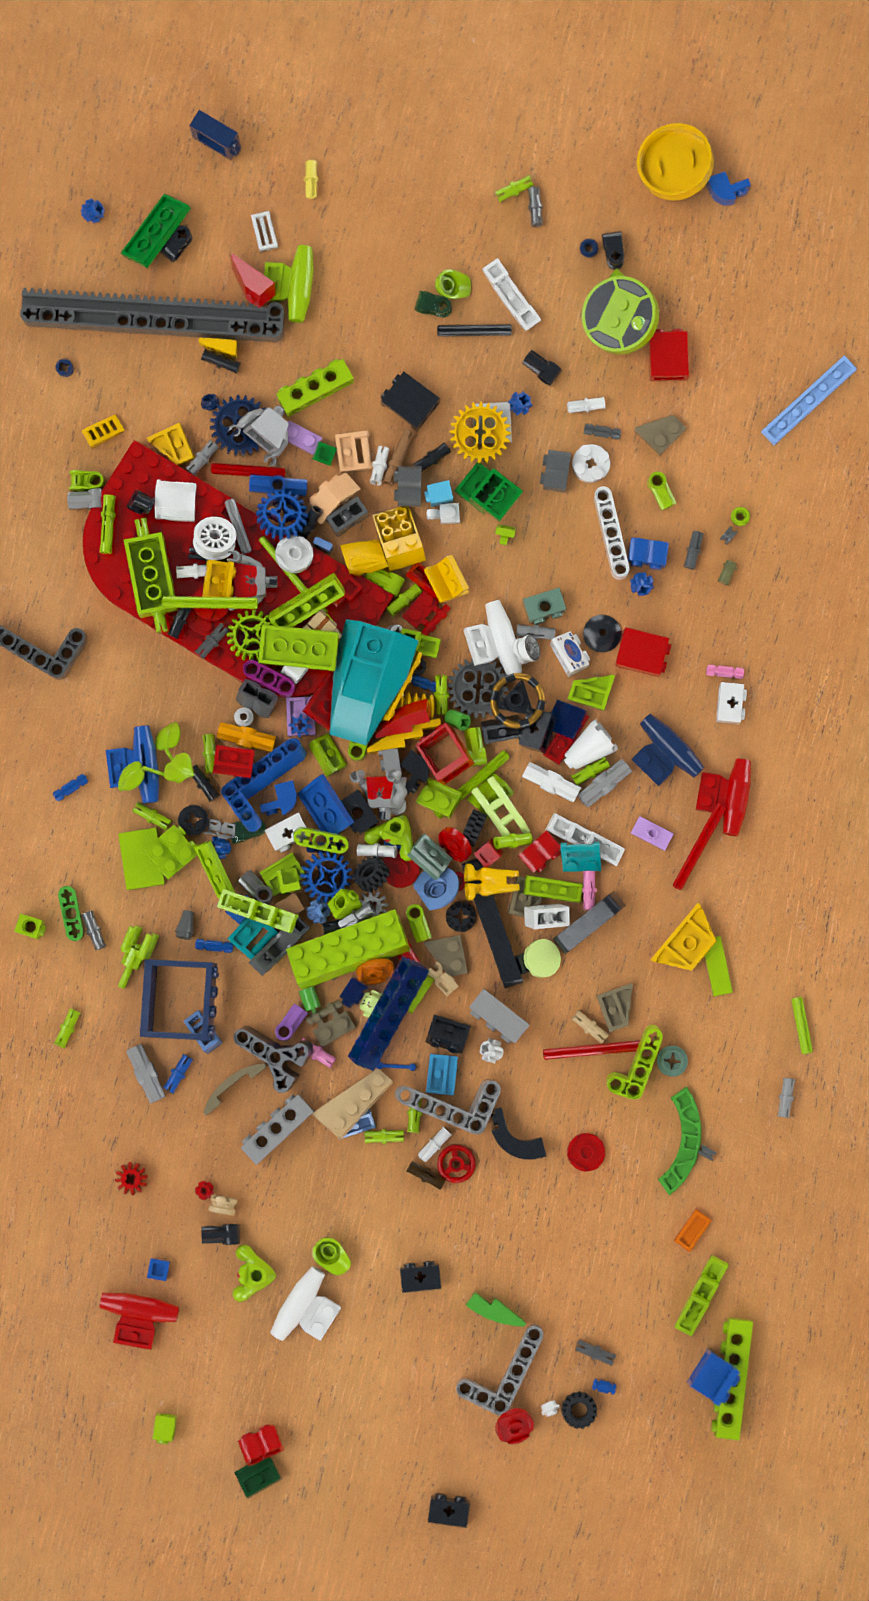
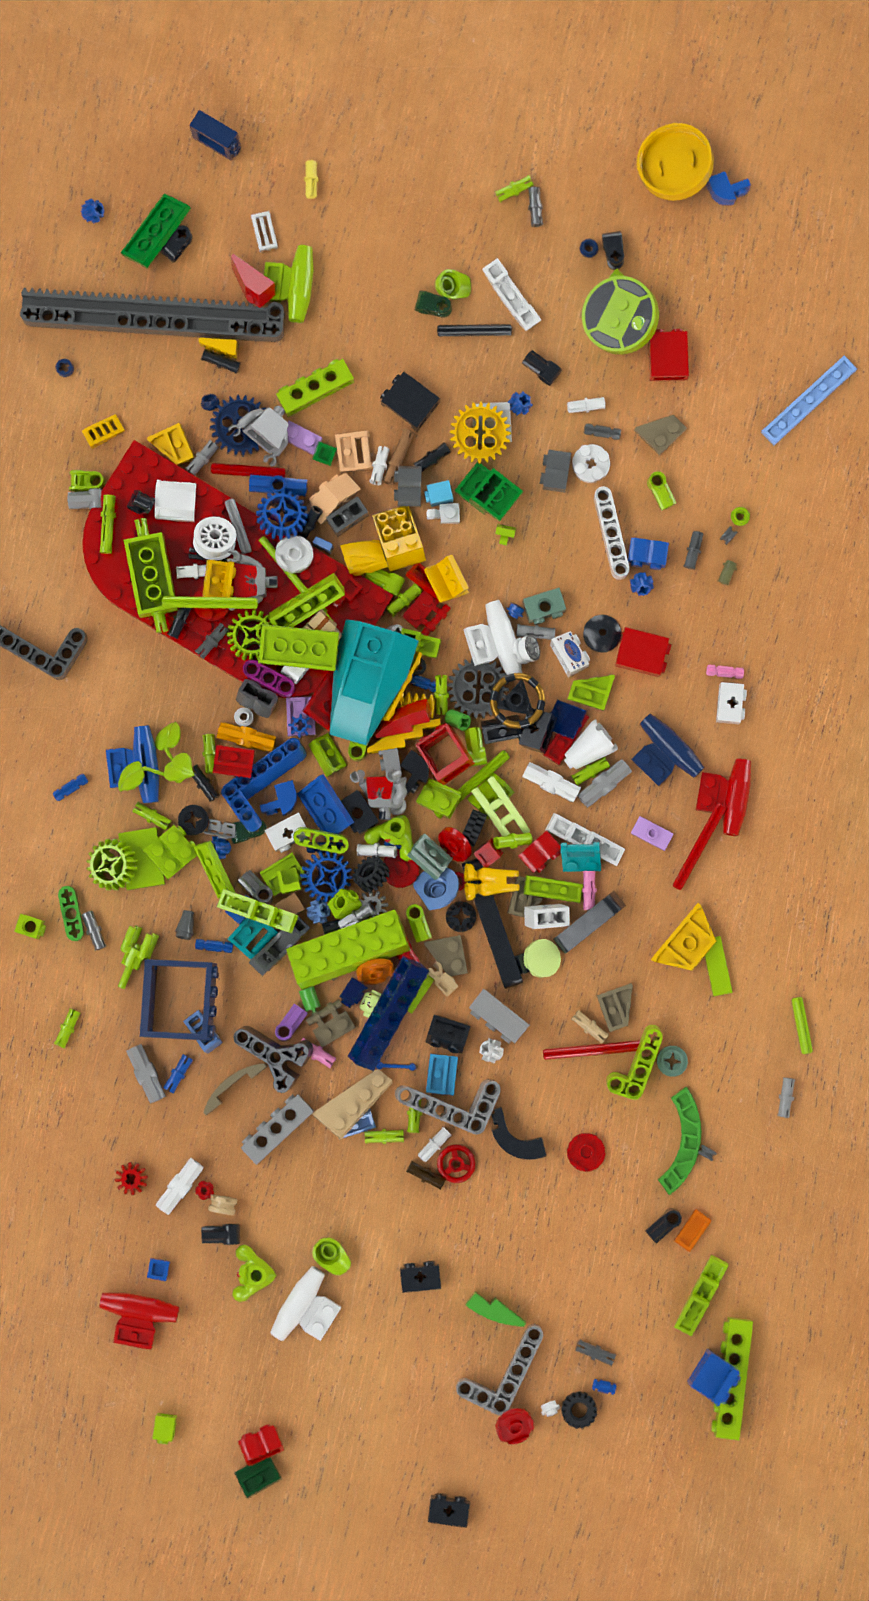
(103, 852): none -> lime gear
(179, 1186): none -> white piece
(515, 611): none -> blue plate
(662, 1226): none -> black piece

